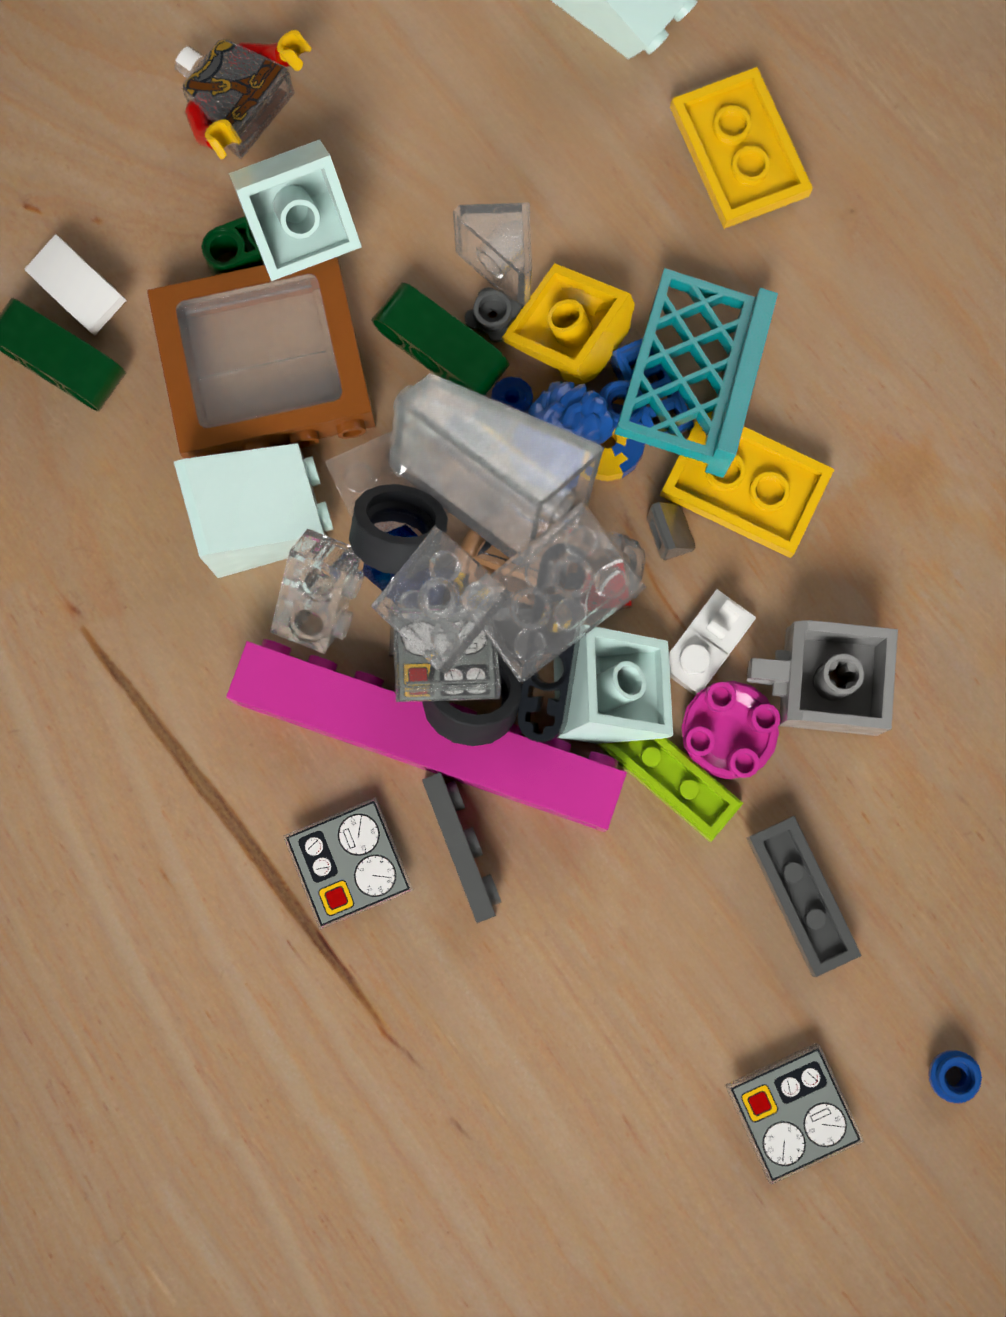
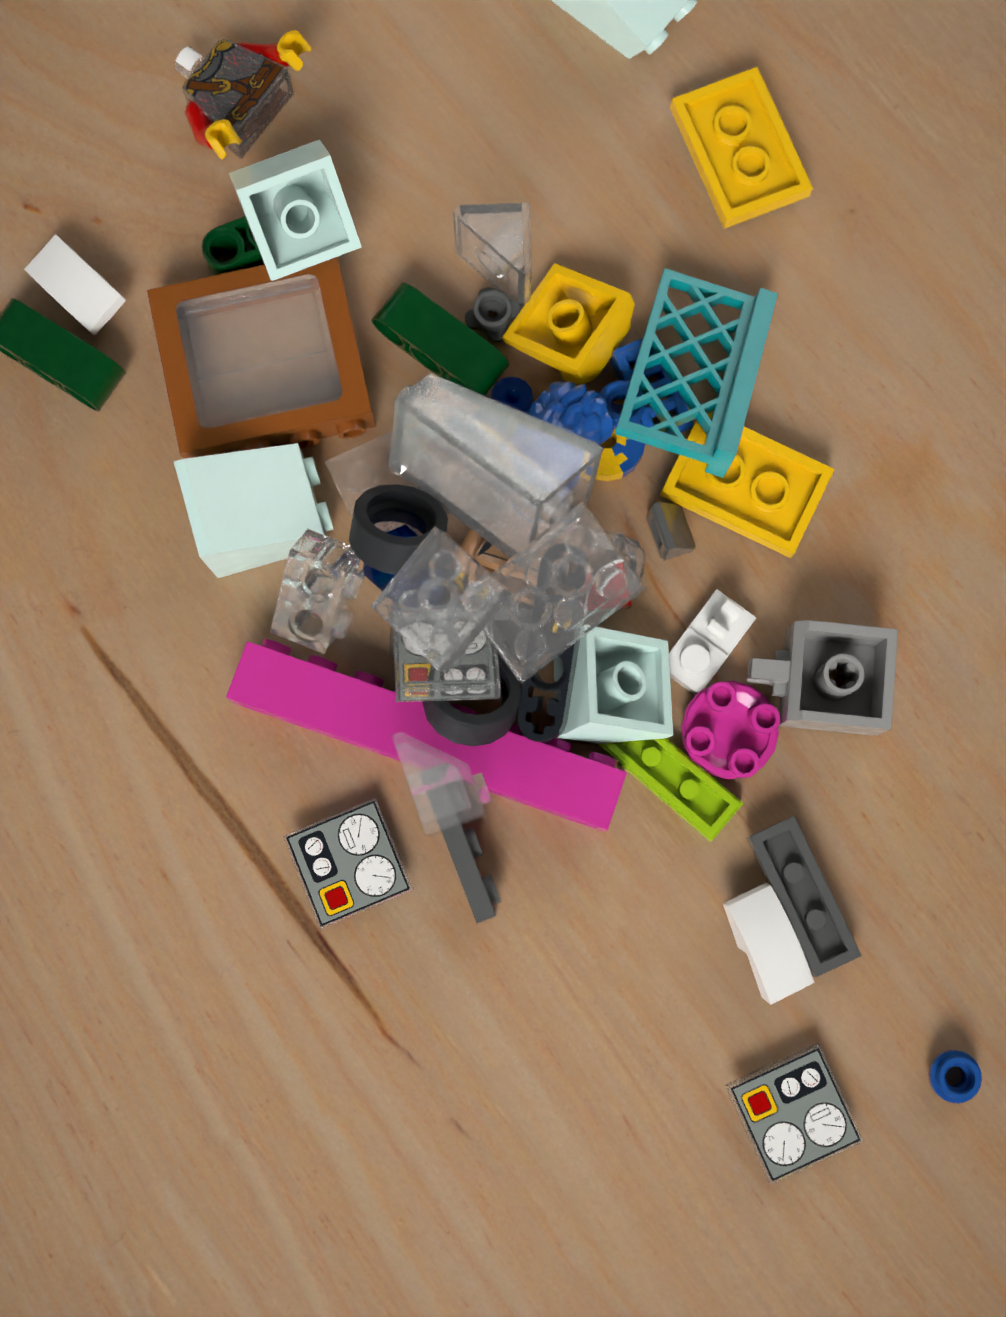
(440, 785): none -> clear slope
(769, 942): none -> white slope

